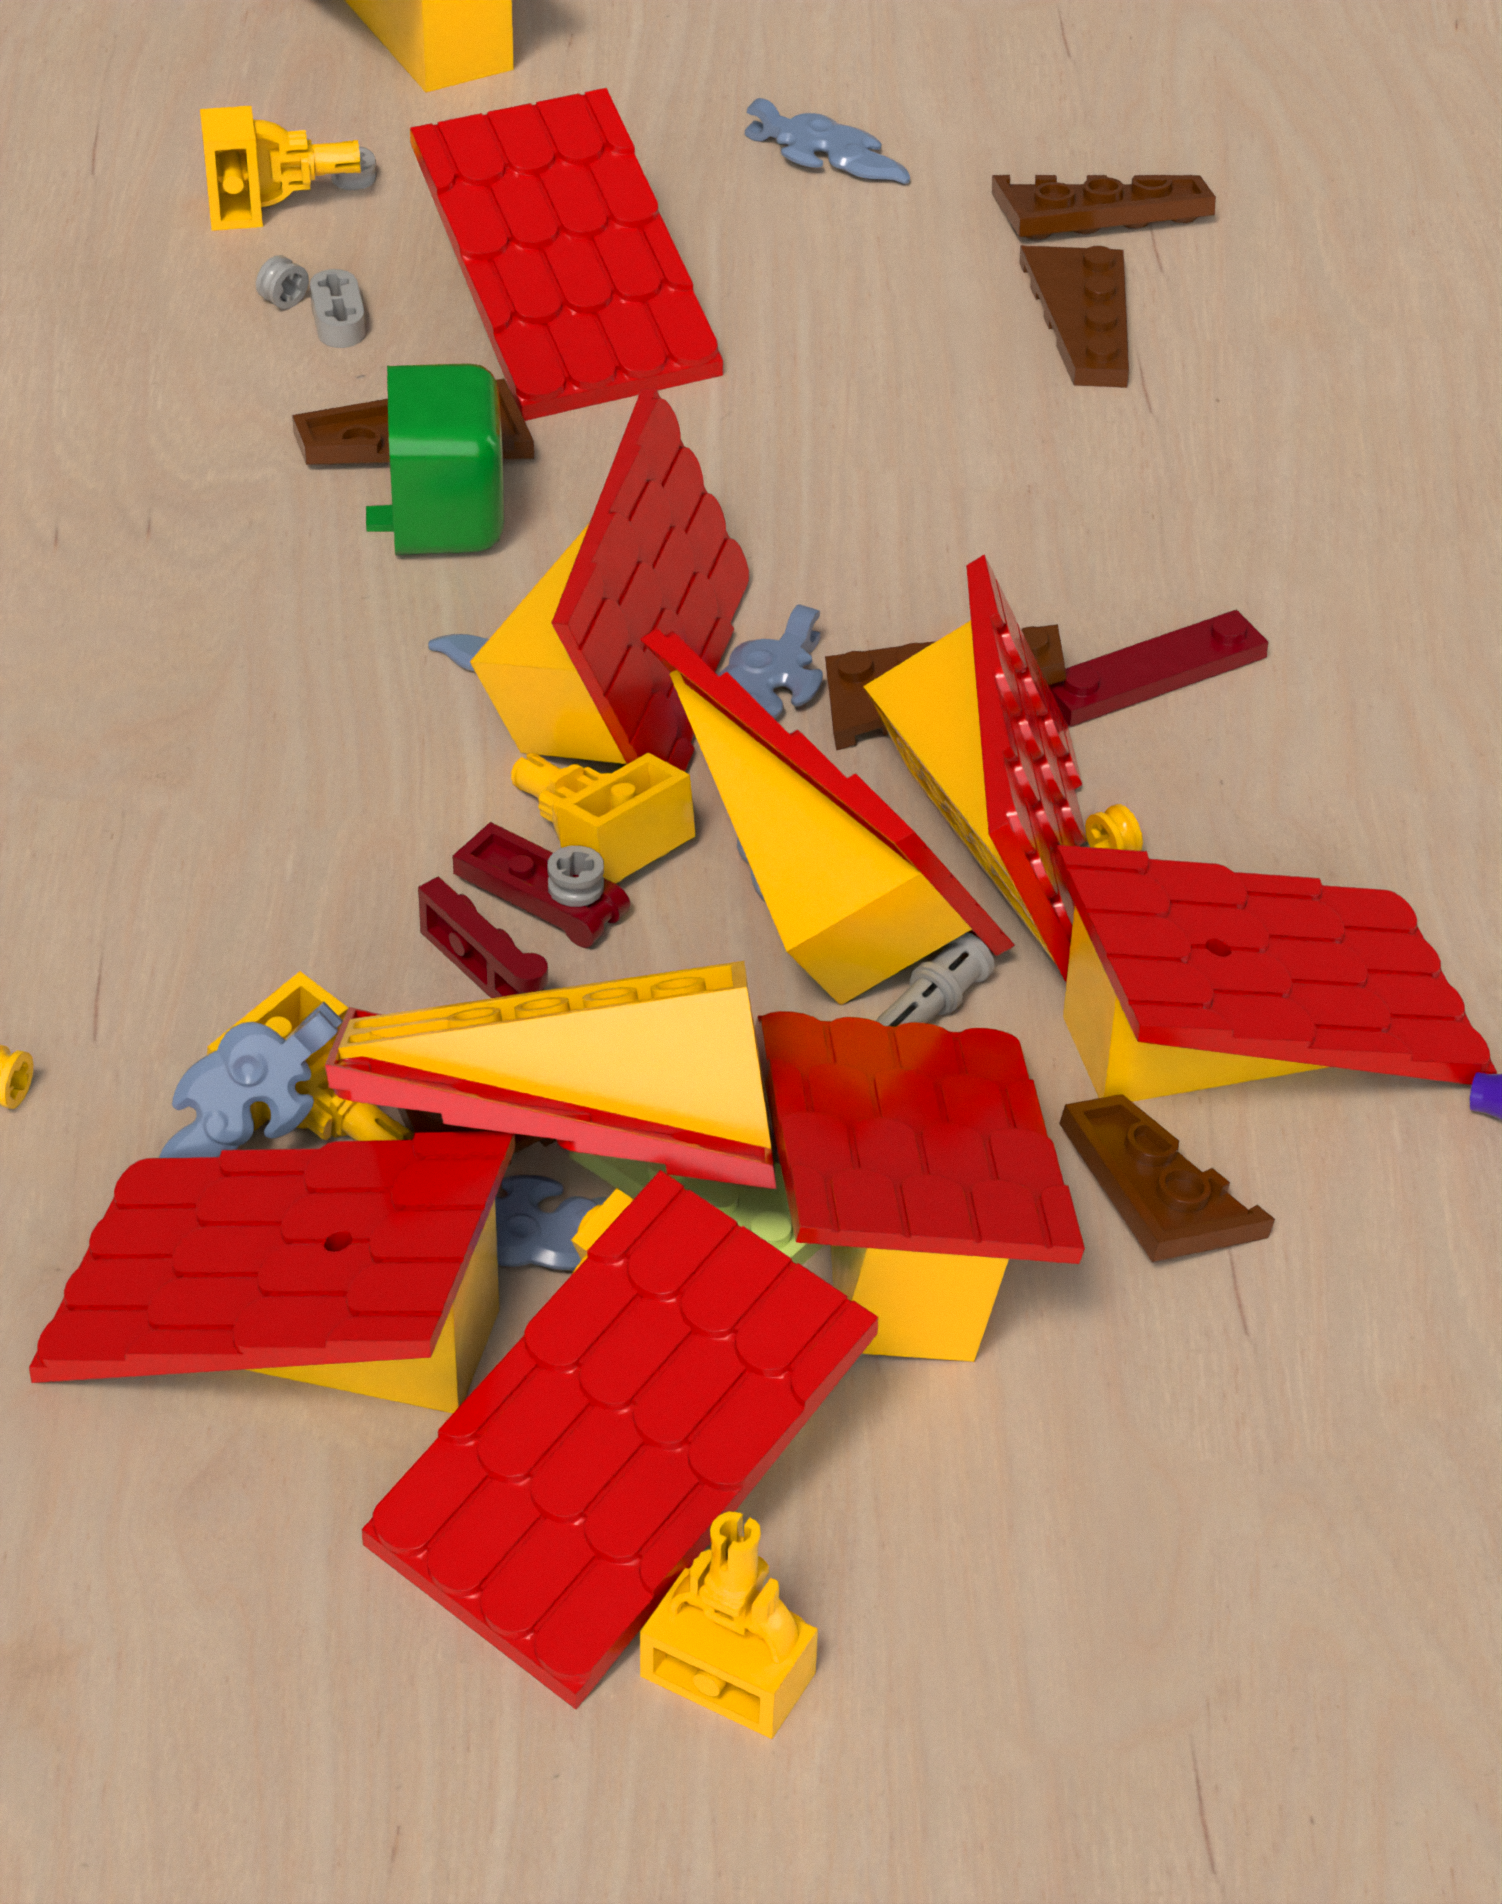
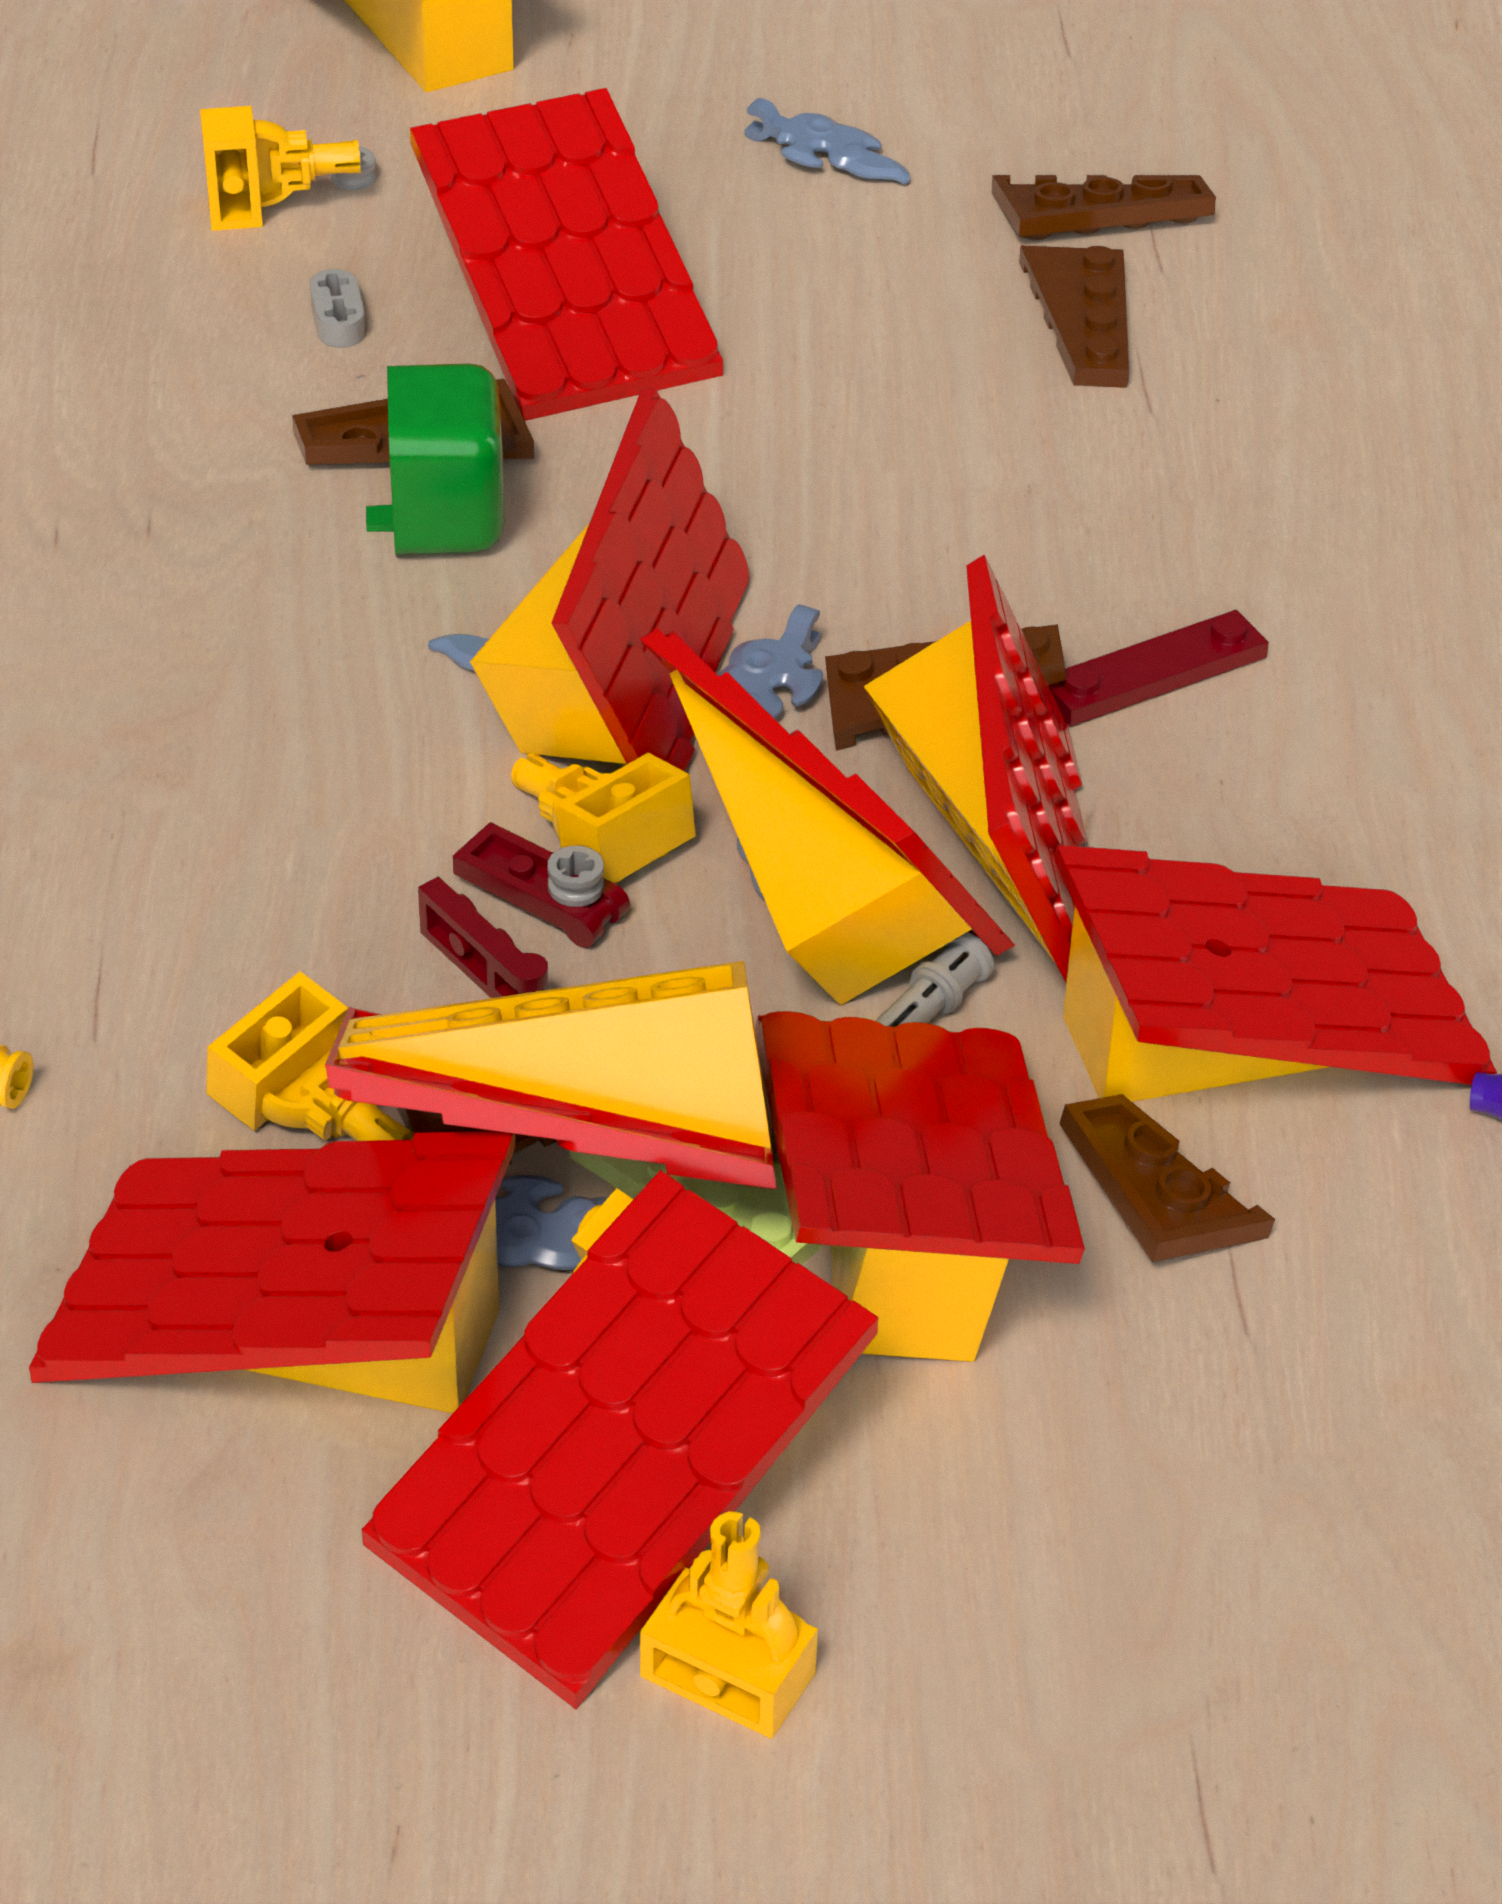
(248, 1068): sand blue piece -> none
(282, 282): light grey bush -> none
(1114, 829): yellow bush -> none

